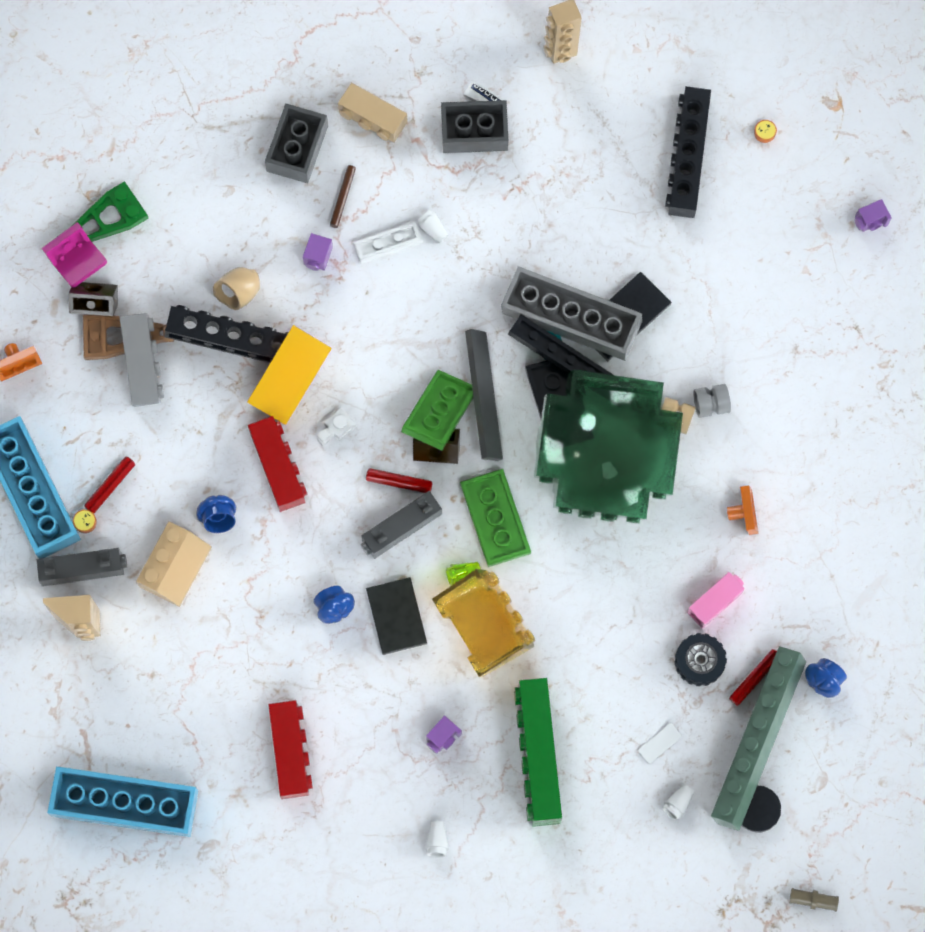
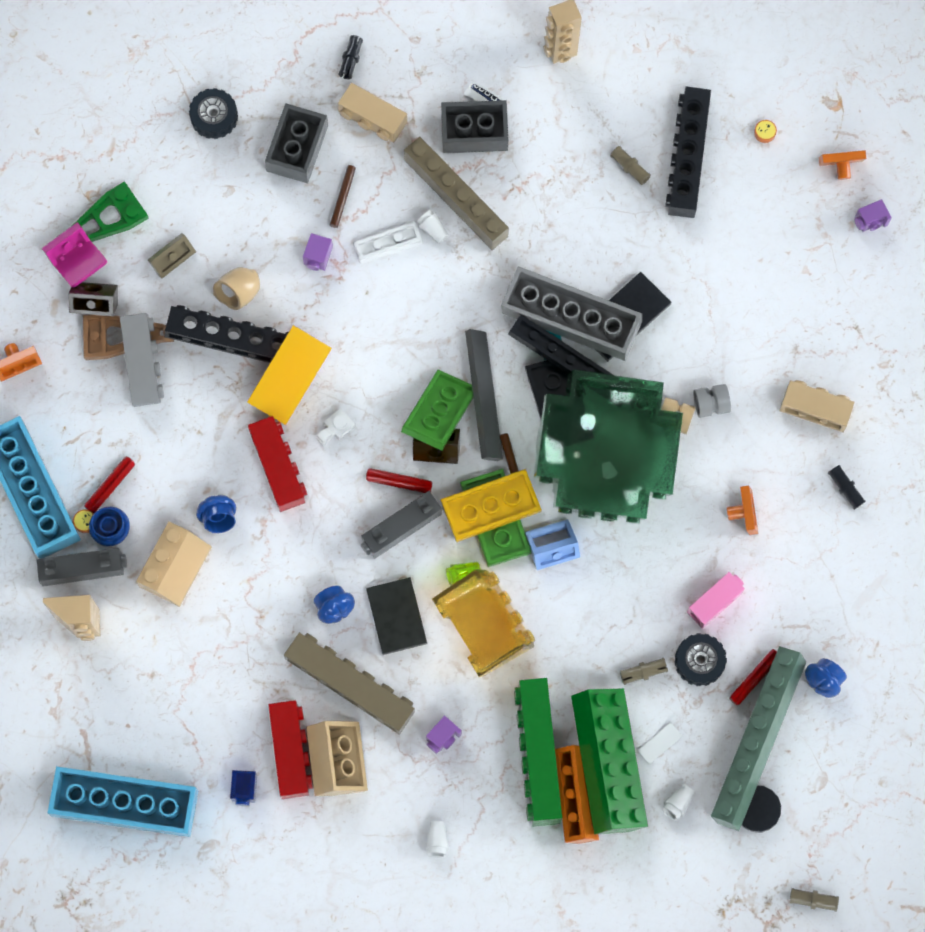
(109, 526): none -> blue piece
(171, 255): none -> dark tan plate
(204, 105): none -> black wheel
(243, 787): none -> clear blue brick
(336, 758): none -> tan slope
(350, 57): none -> black pin
(350, 683): none -> dark tan brick
(456, 193): none -> dark tan brick
(491, 505): none -> yellow tile
(509, 454): none -> reddish brown bar
(554, 552): none -> light blue tile
(574, 796): none -> orange brick
(609, 761): none -> green brick
(630, 165): none -> dark tan pin
(643, 671): none -> dark tan pin
(817, 405): none -> tan brick
(842, 161): none -> orange tile
(846, 487): none -> black pin

